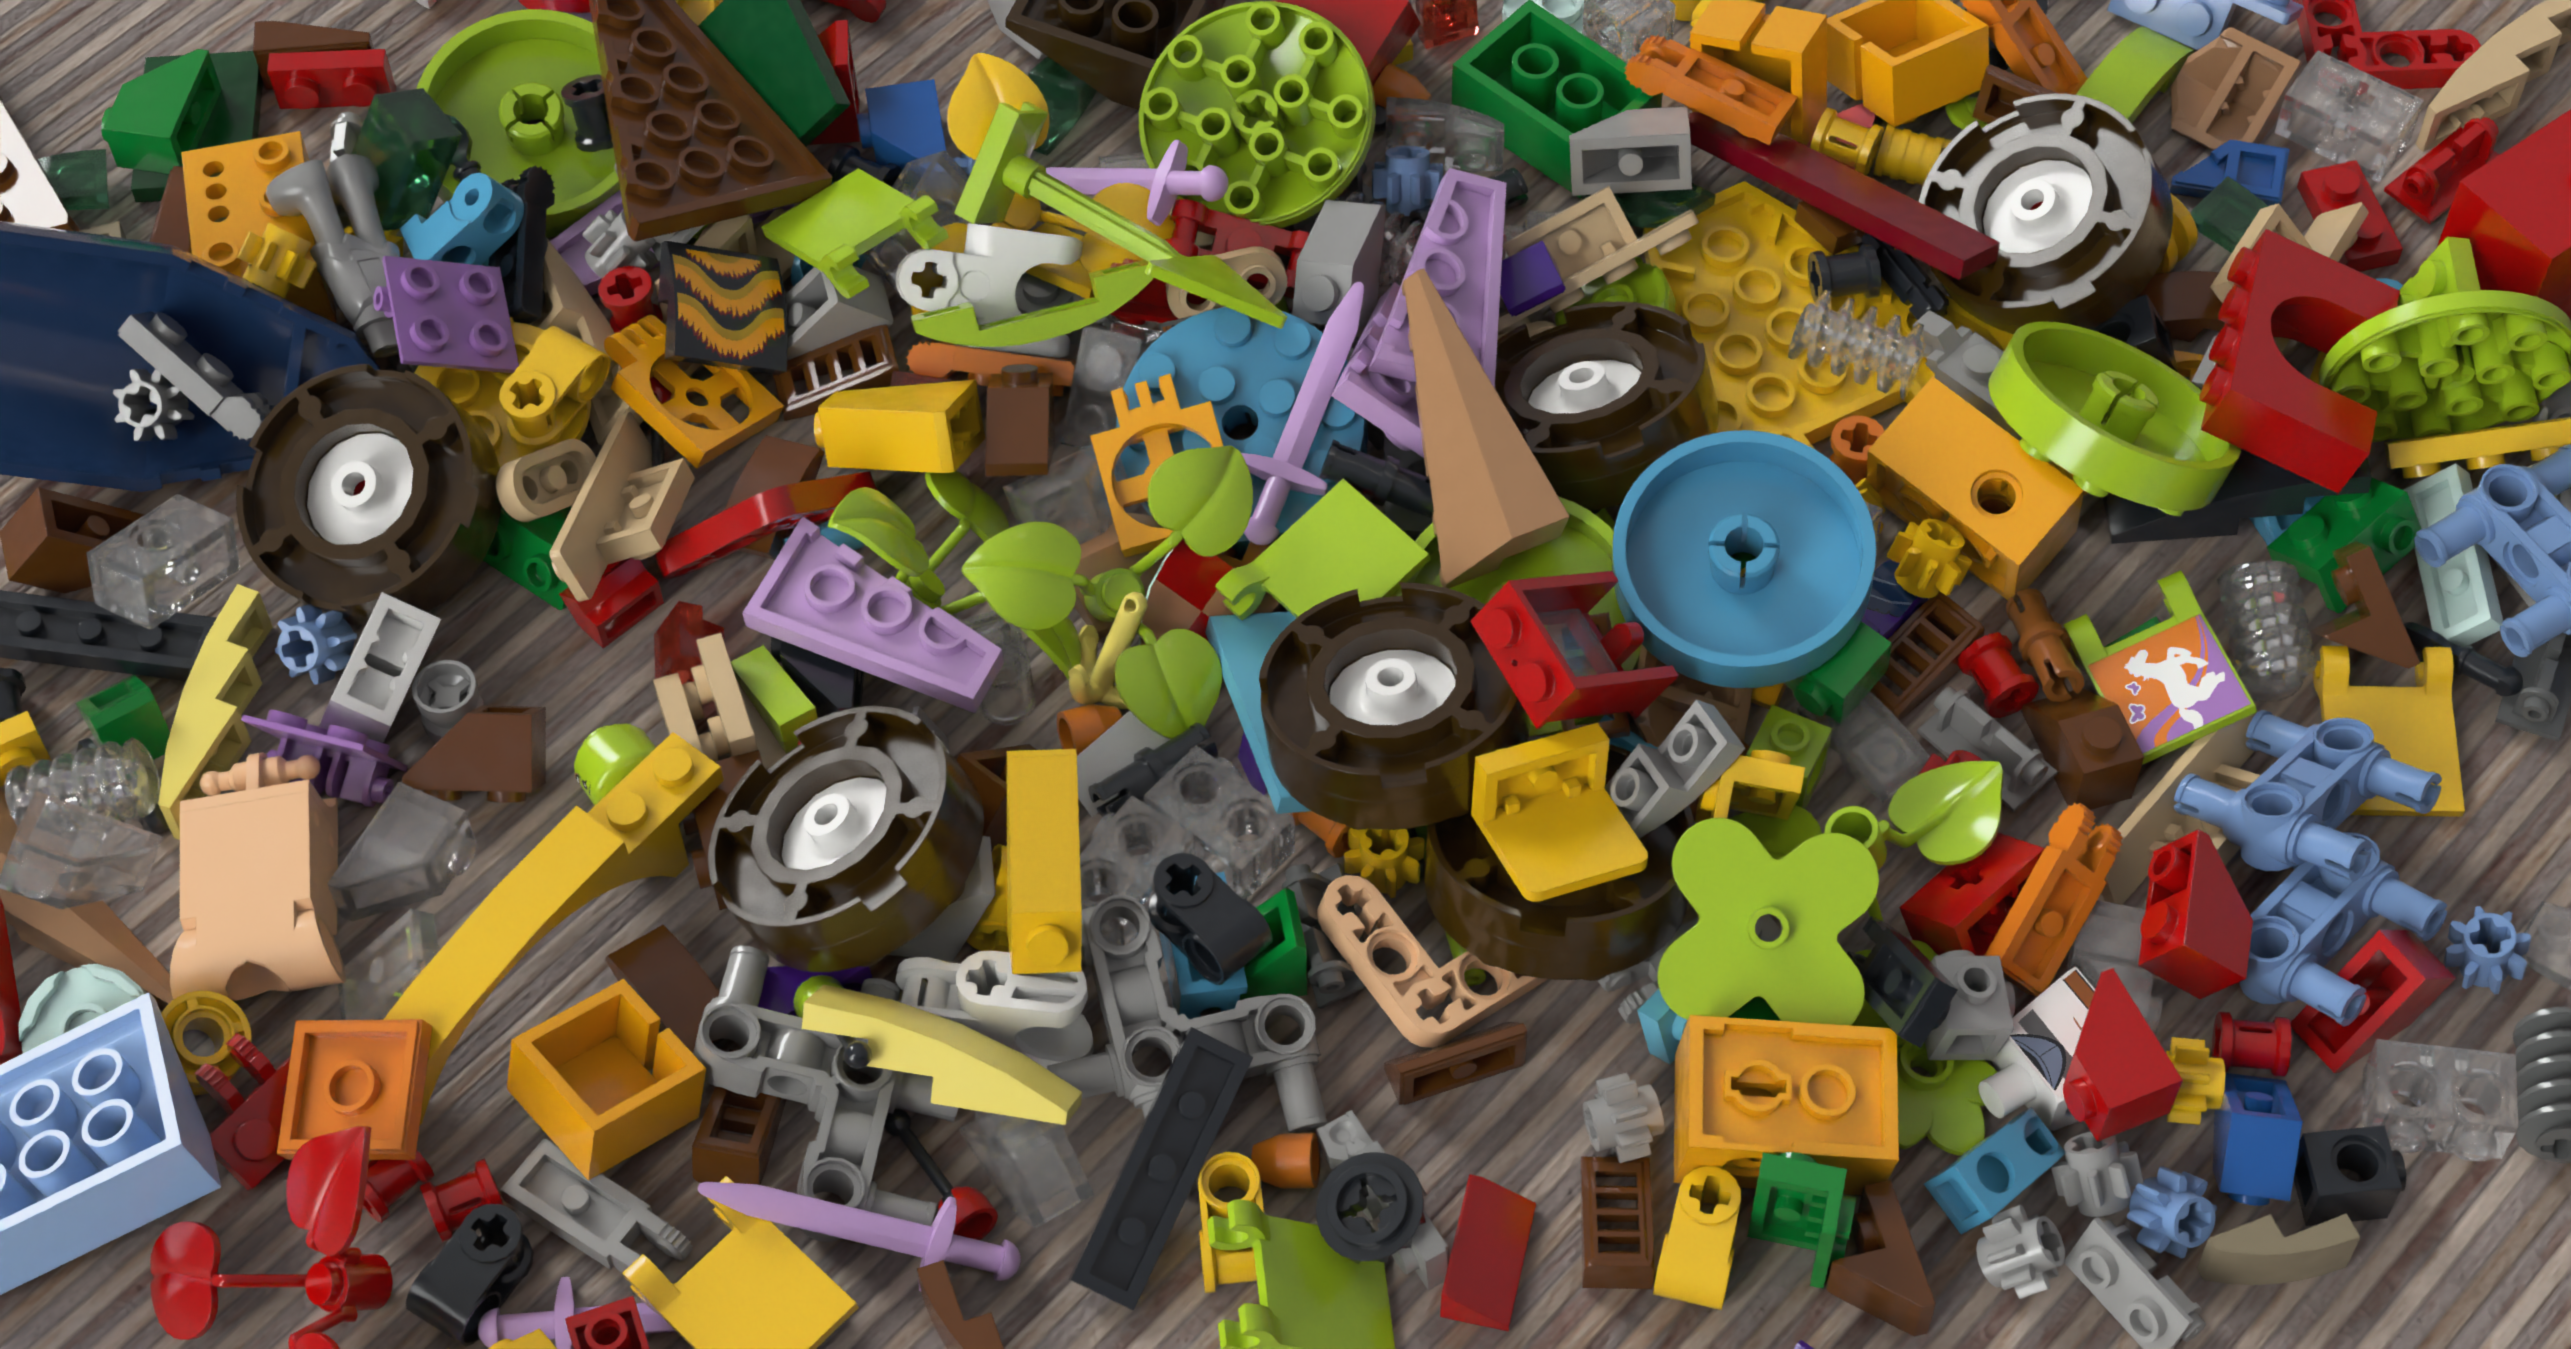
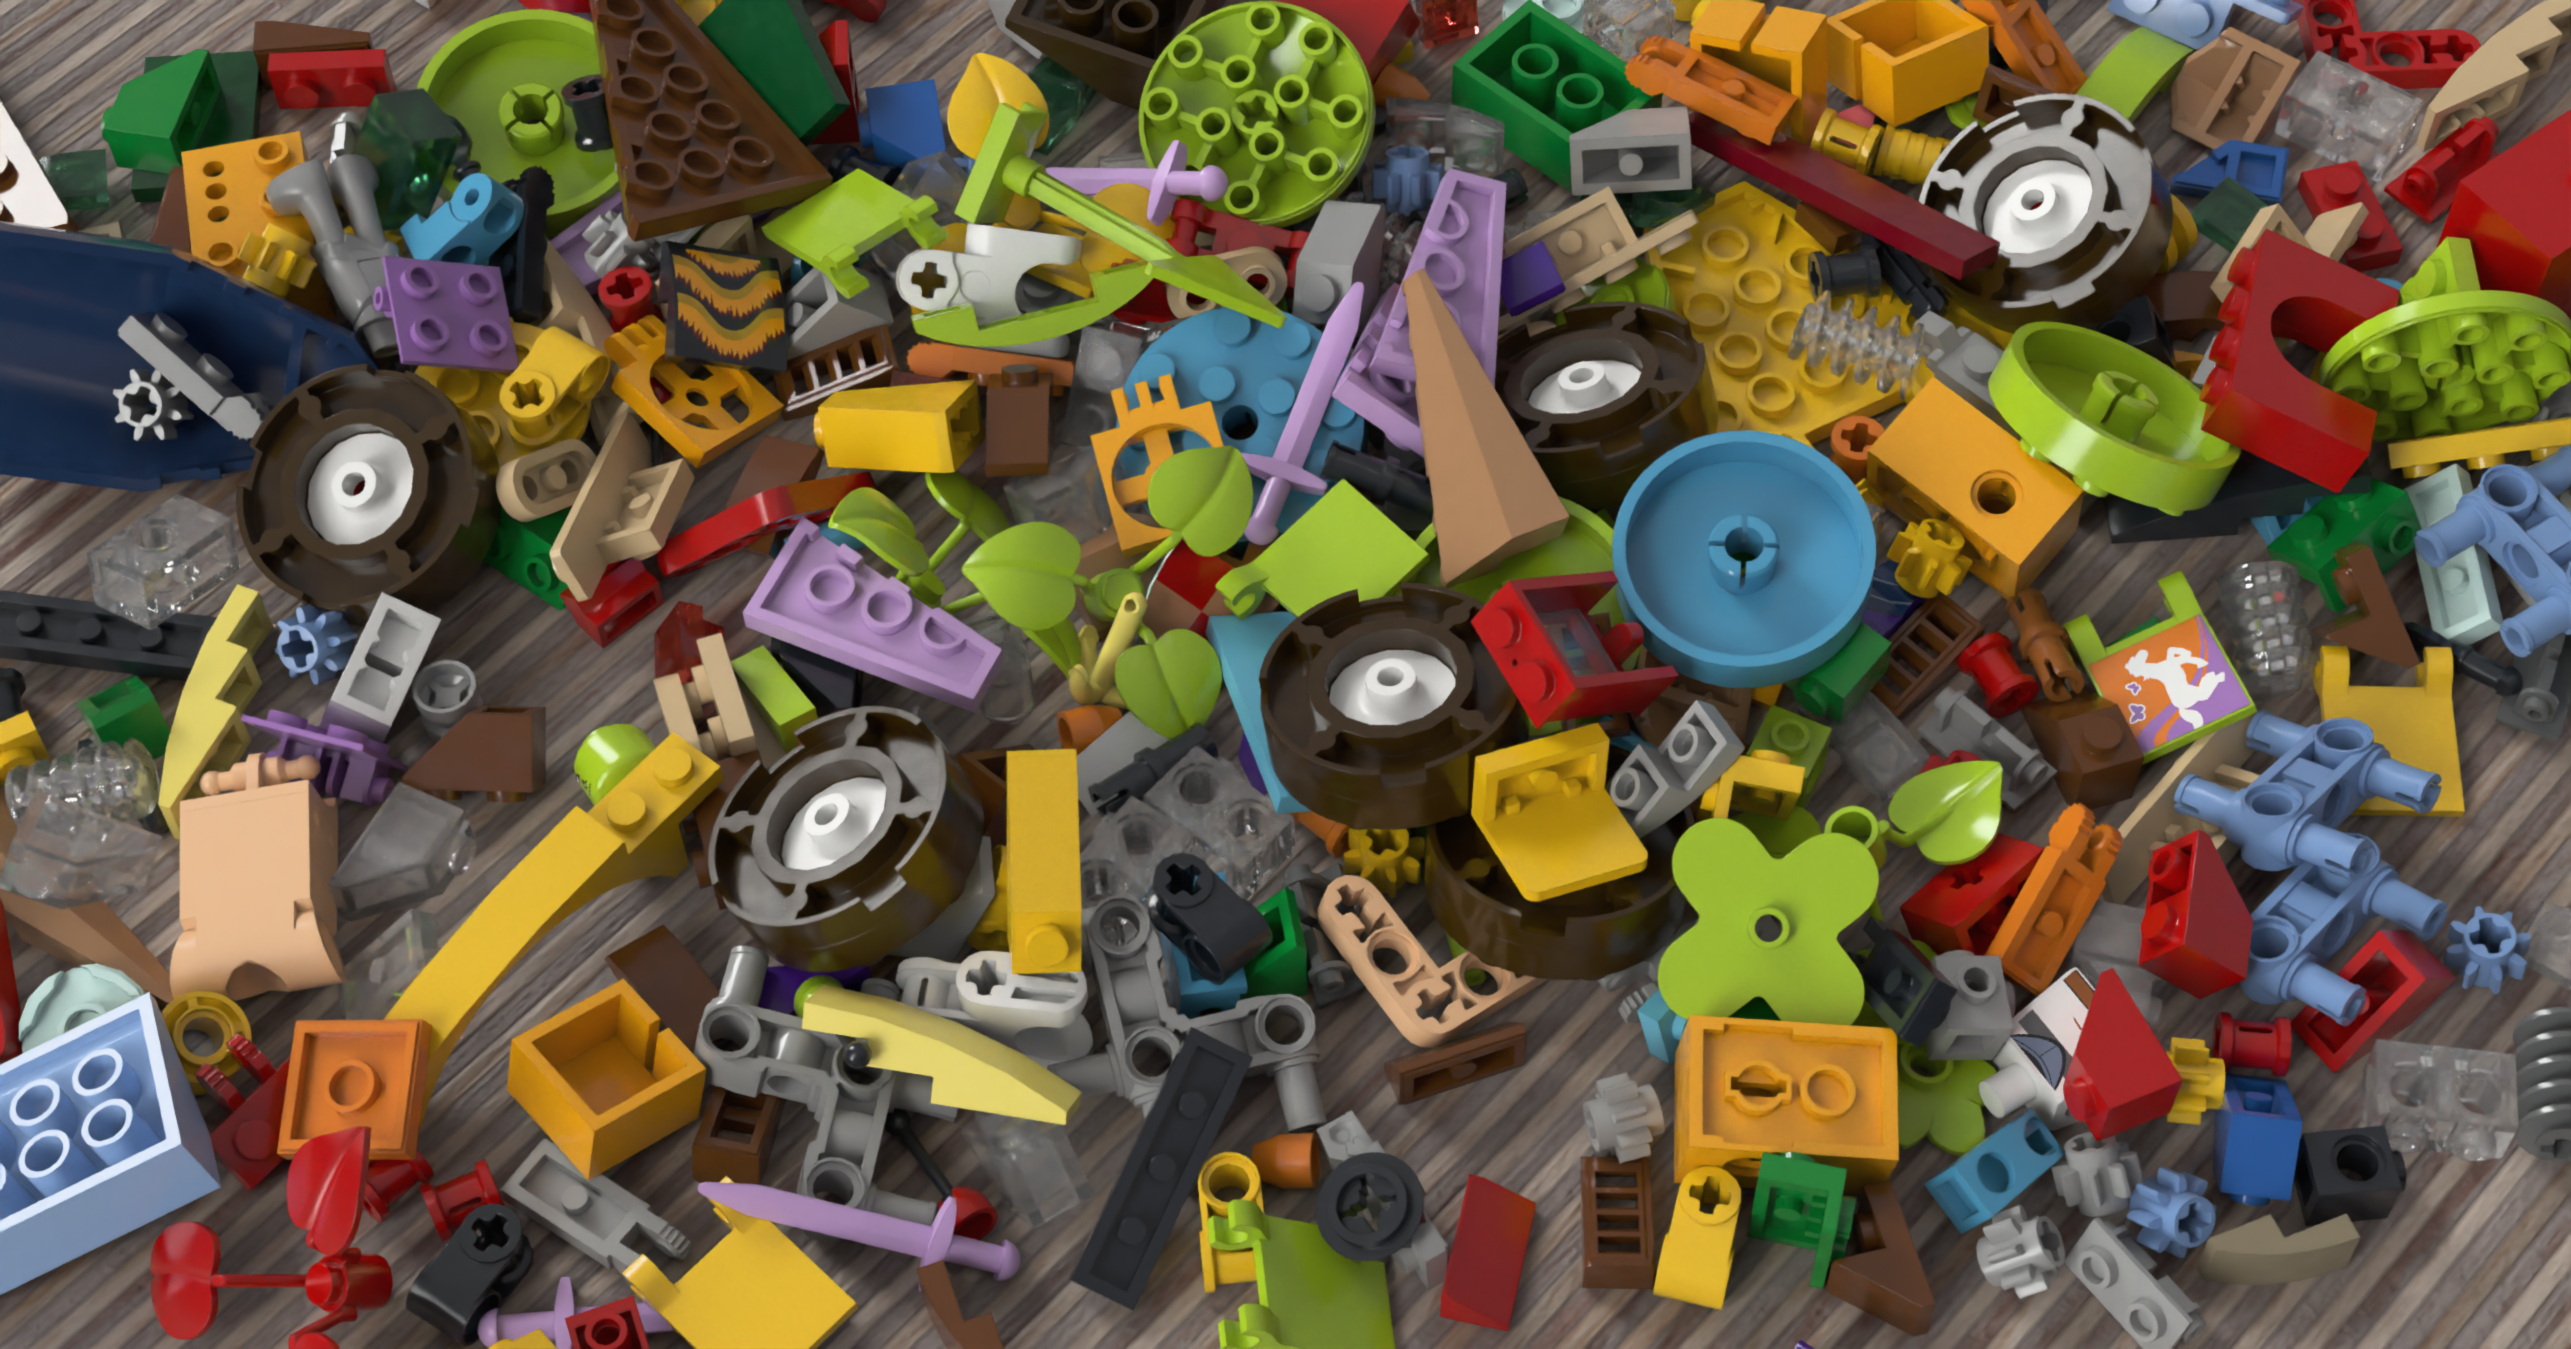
(51, 537): reddish brown slope -> none

